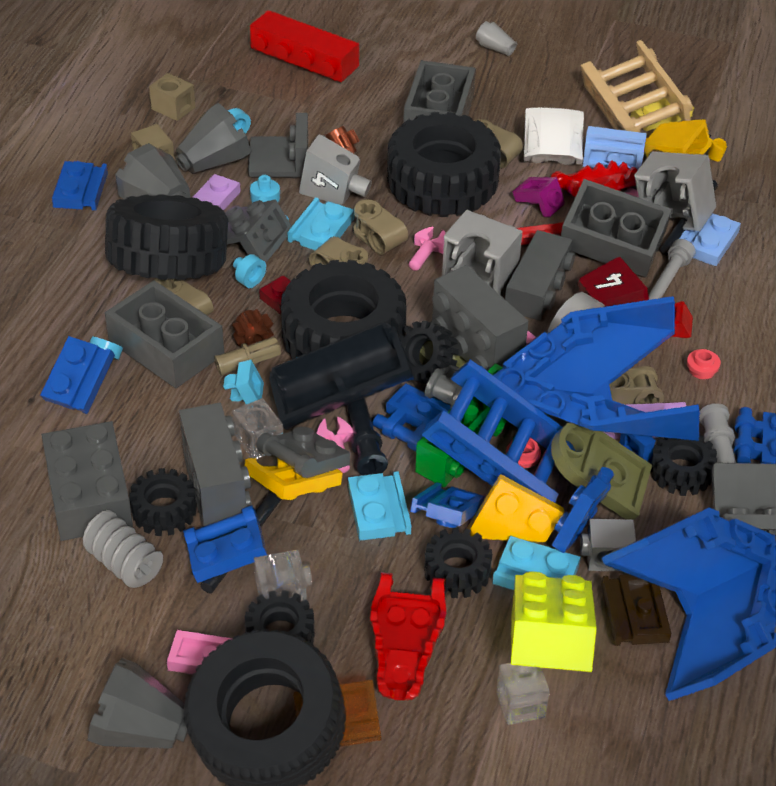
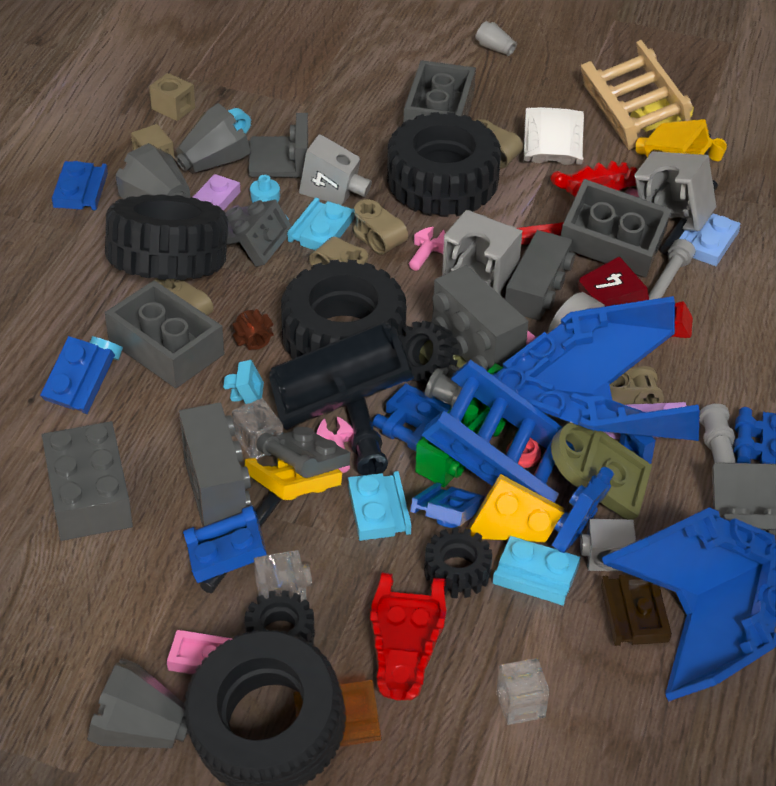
(122, 549): light grey piece -> none
(163, 517): black tyre -> none
(249, 270): medium azure tile -> none
(256, 352): dark tan axle -> none
(273, 292): dark red plate -> none
(304, 45): red brick -> none
(344, 138): copper gear -> none
(543, 191): magenta bracket -> none
(553, 622): neon yellow brick -> none
(613, 145): light blue plate -> none
(679, 476): black tyre -> none
(703, 363): coral plate -> none

